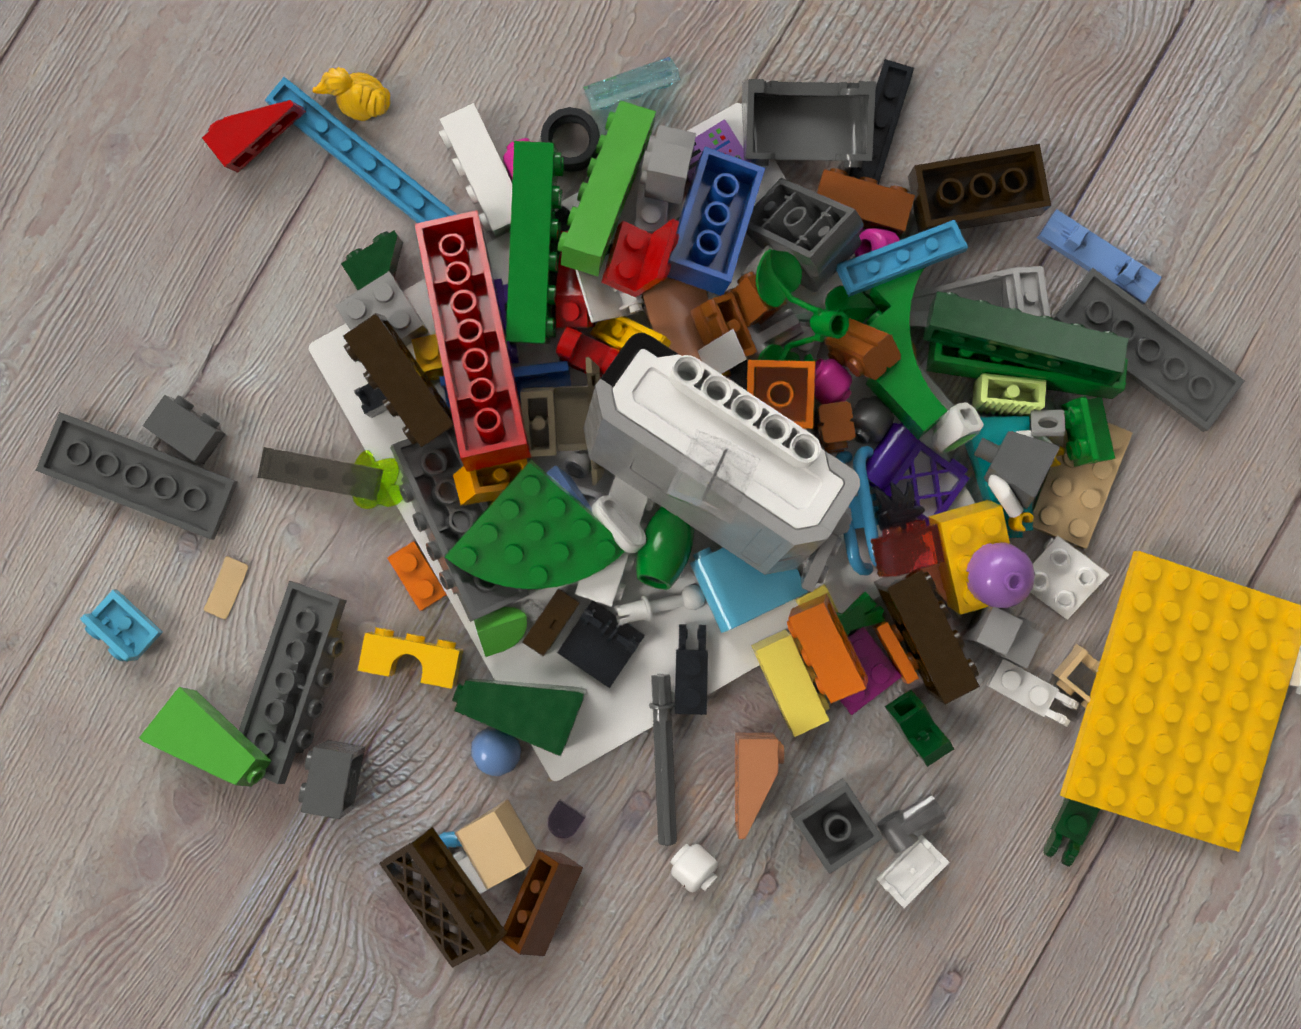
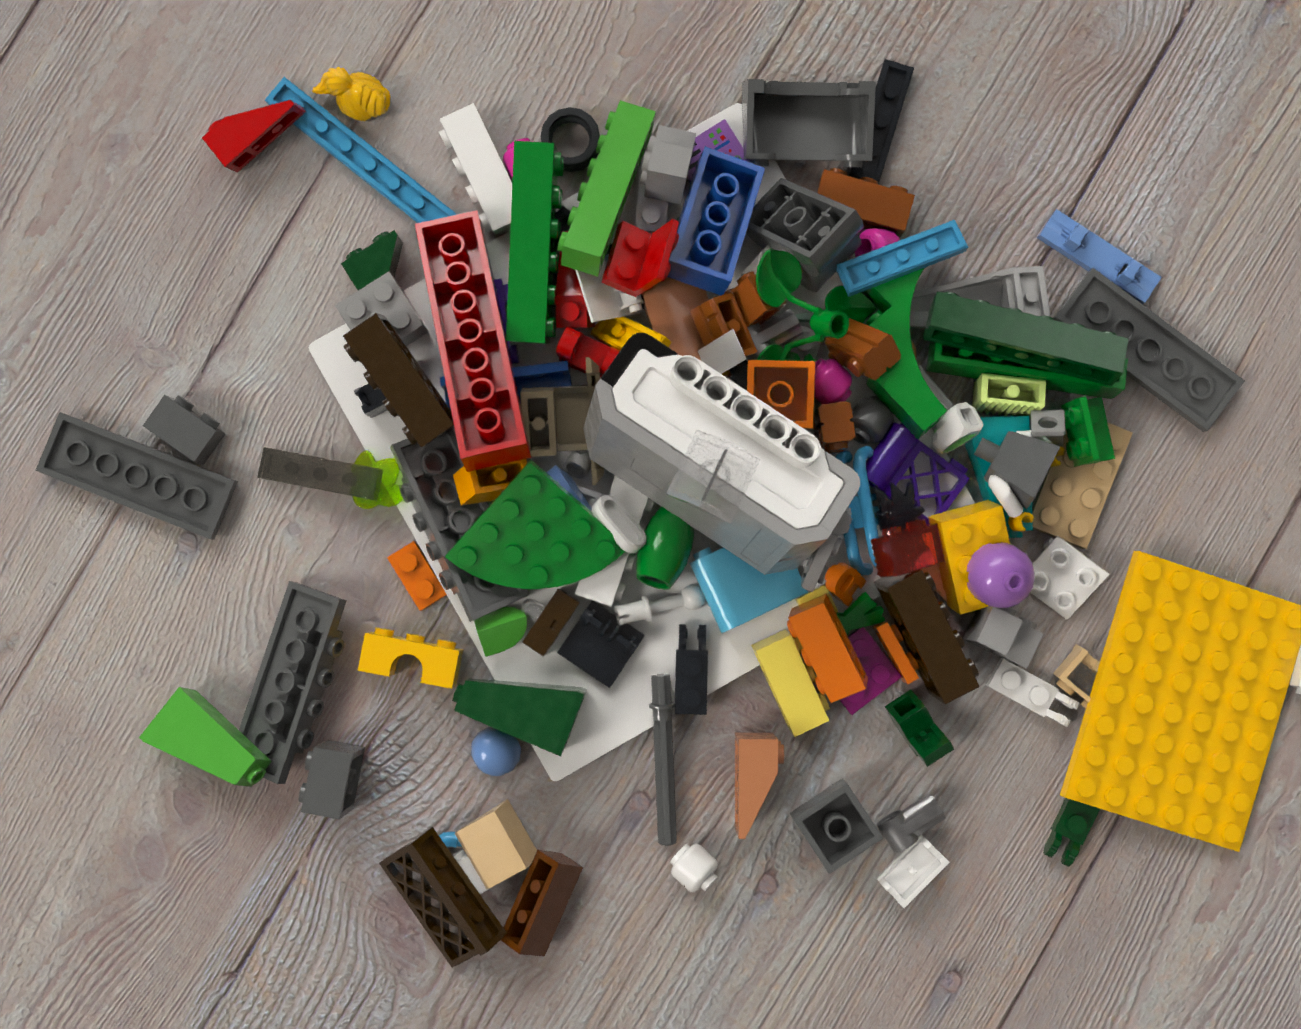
(121, 627): medium azure bracket -> none
(226, 588): tan sticker -> none
(428, 356): yellow bracket -> none
(564, 820): clear purple tile -> none
(631, 84): clear light blue plate -> none
(843, 582): none -> orange plate
(980, 188): dark brown brick -> none

